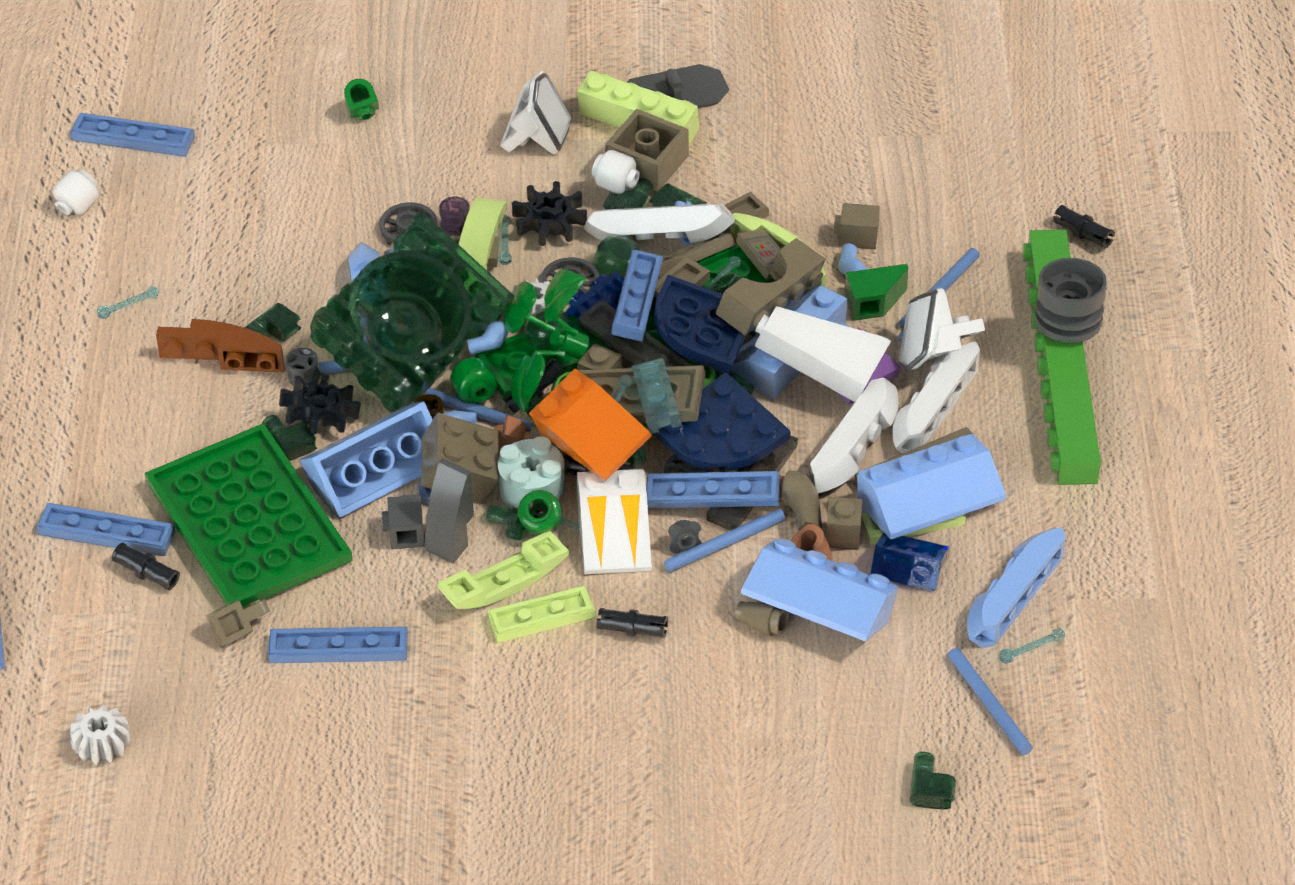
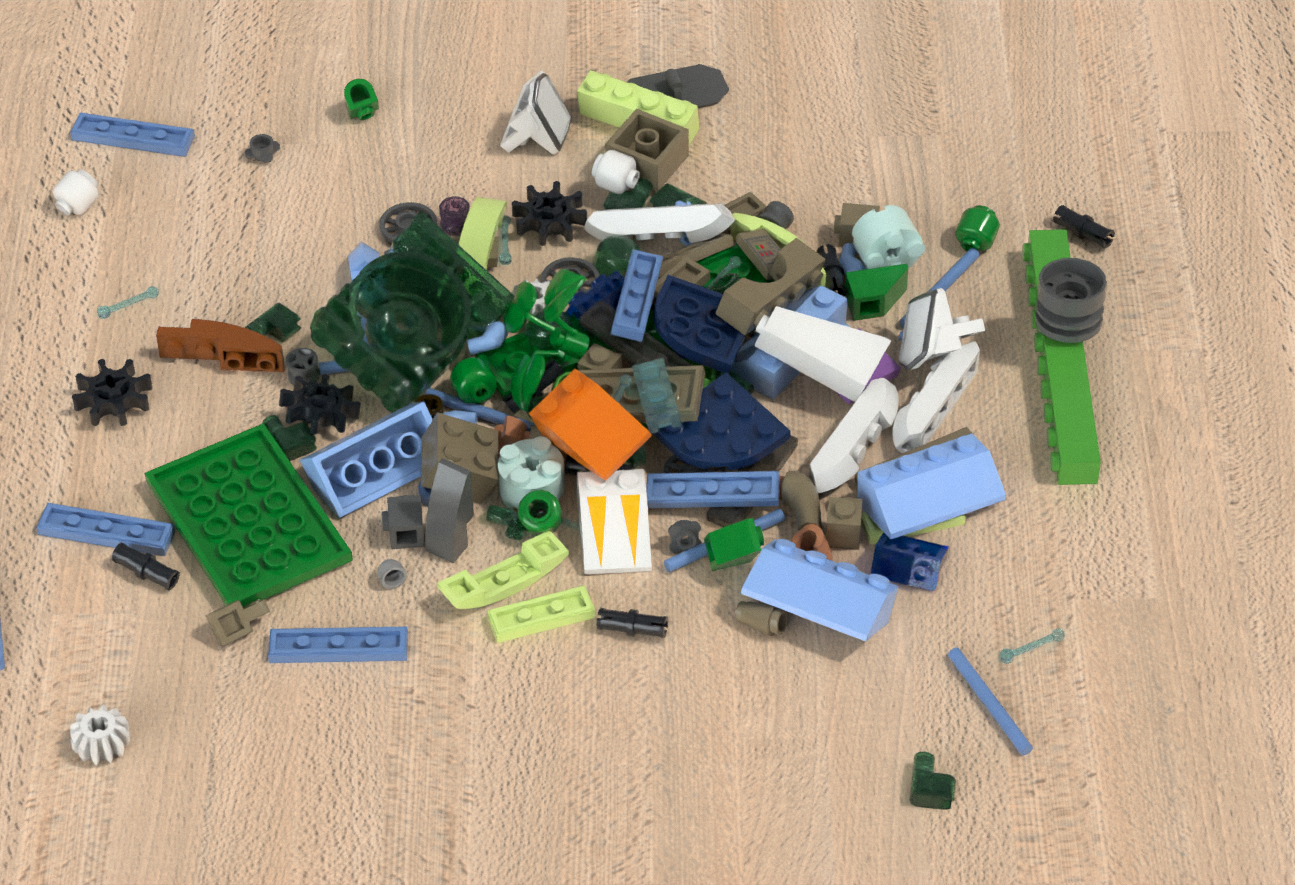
(112, 392): none -> black gear
(262, 148): none -> dark grey plate
(391, 574): none -> light grey hinge
(734, 544): none -> green slope
(778, 214): none -> dark grey wheel
(833, 270): none -> black pin
(887, 238): none -> light aqua brick
(977, 228): none -> green head
(1007, 597): light blue brick -> none

